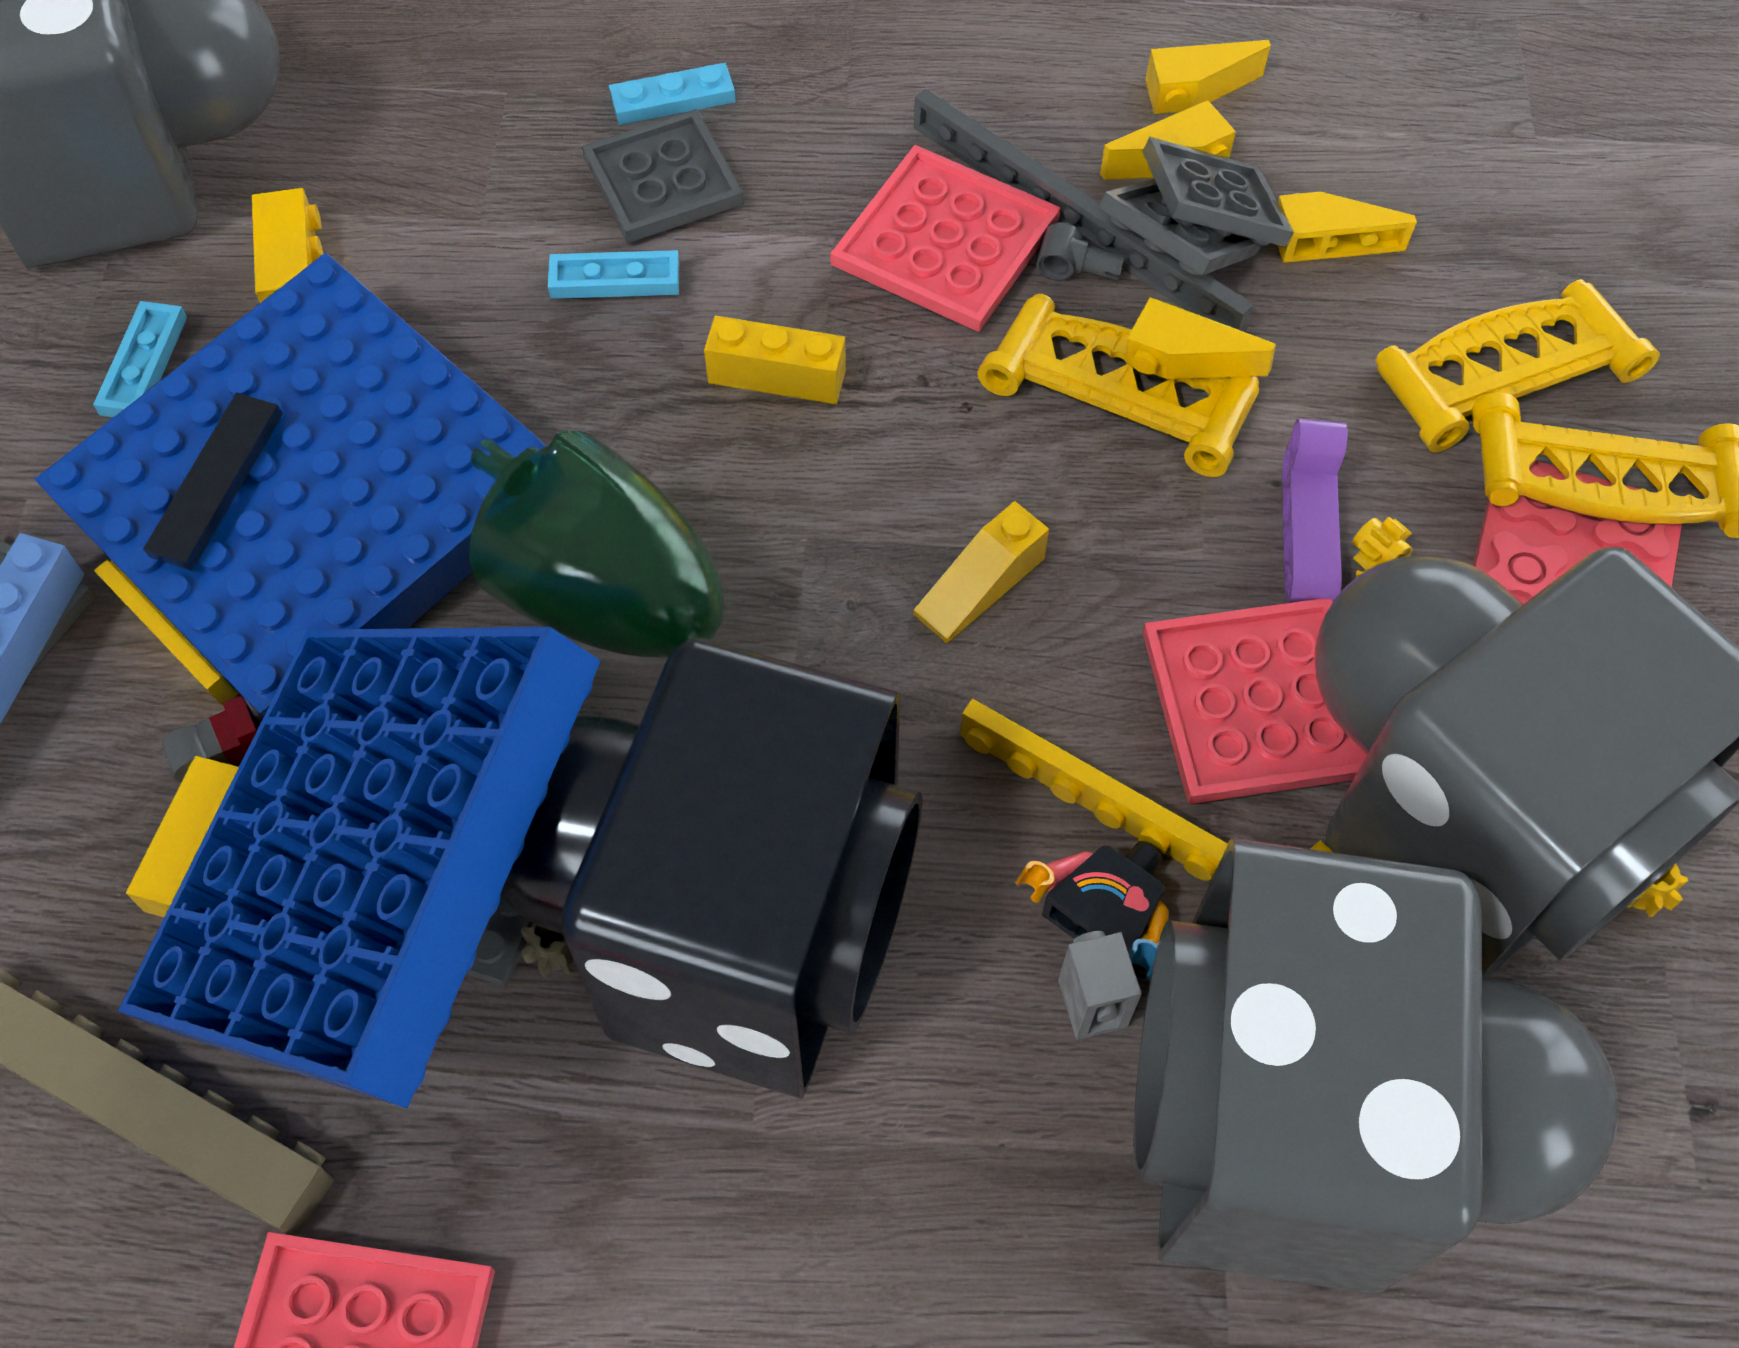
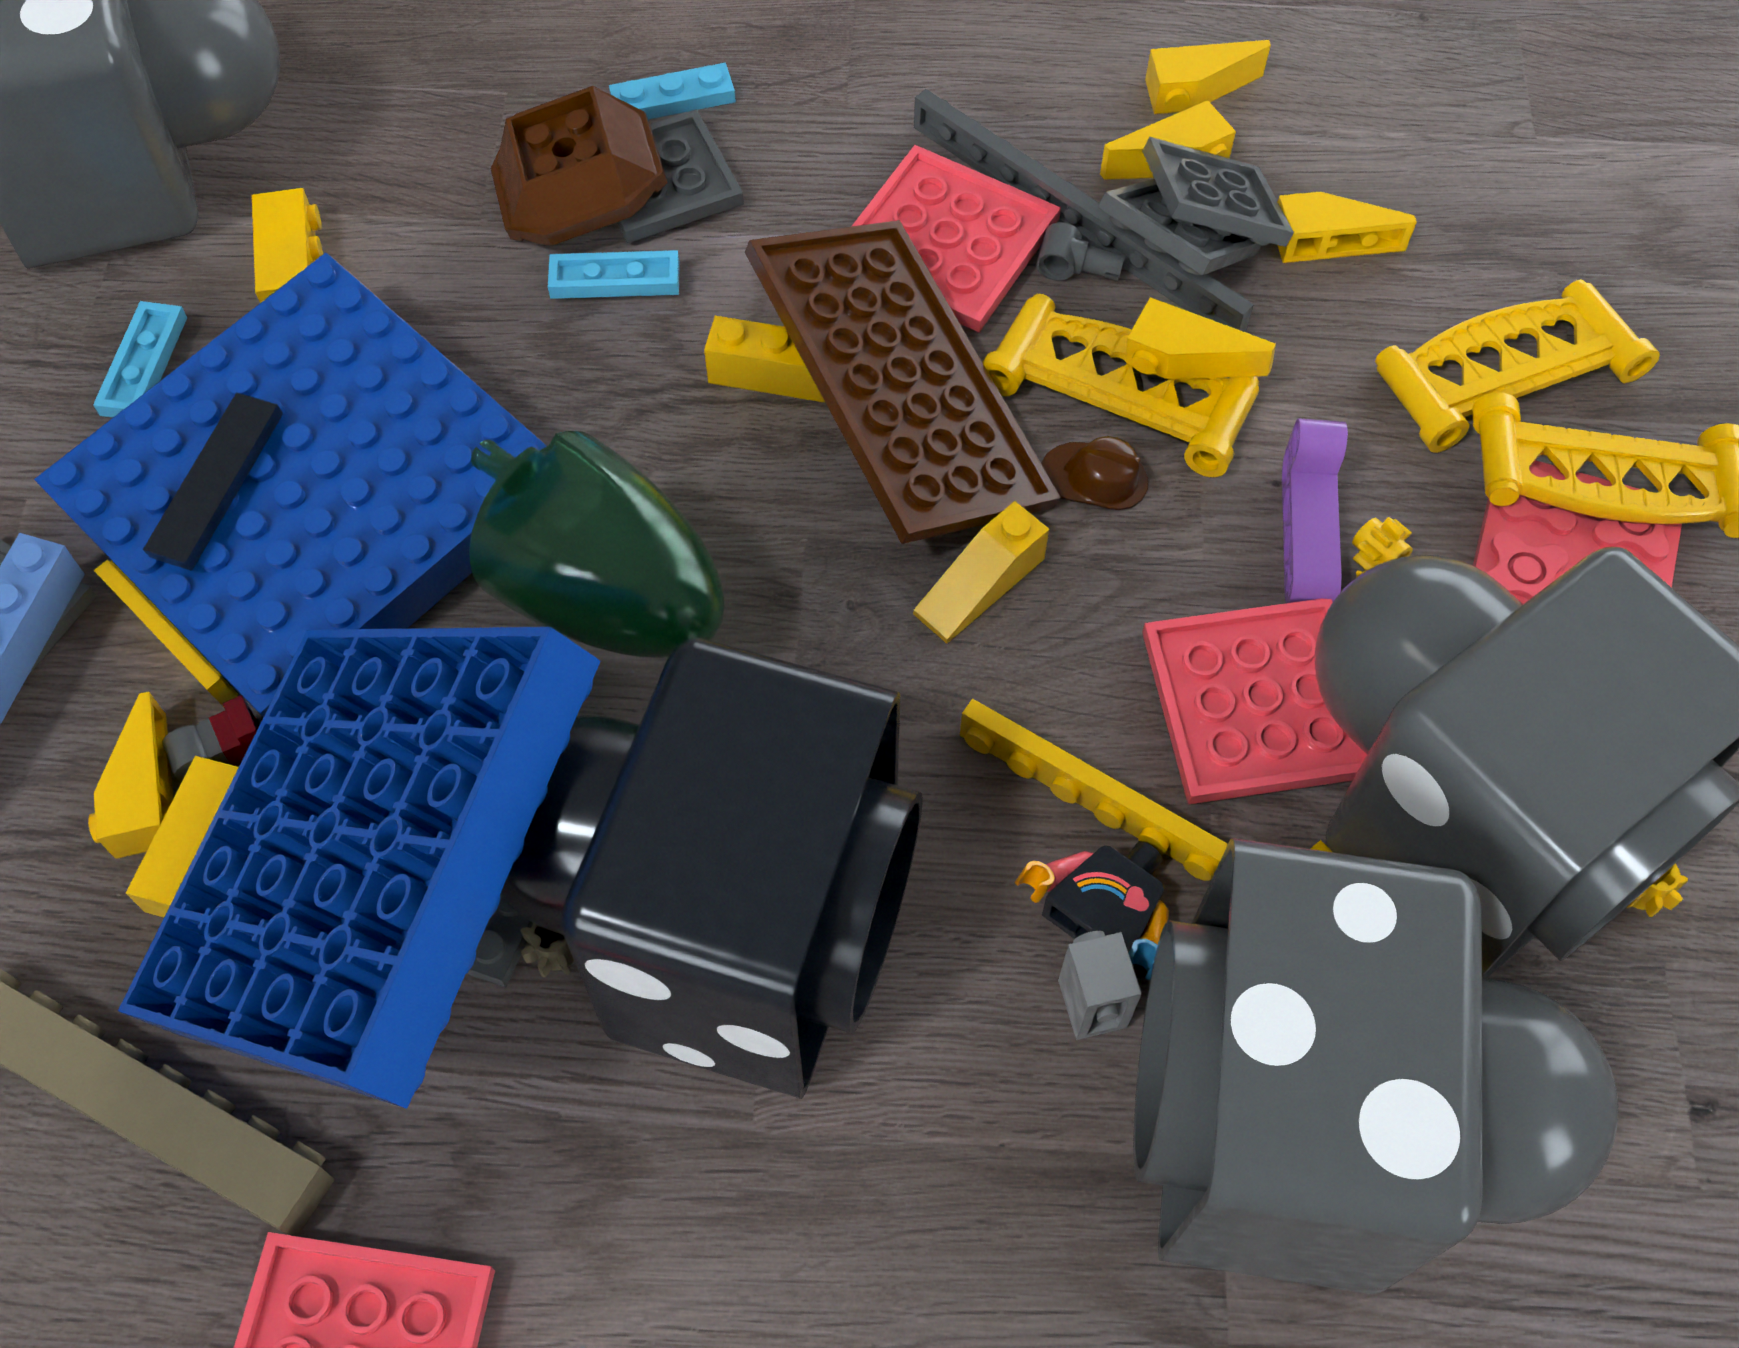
(134, 784): none -> yellow slope
(575, 167): none -> reddish brown piece
(900, 378): none -> reddish brown plate
(1097, 473): none -> reddish brown piece

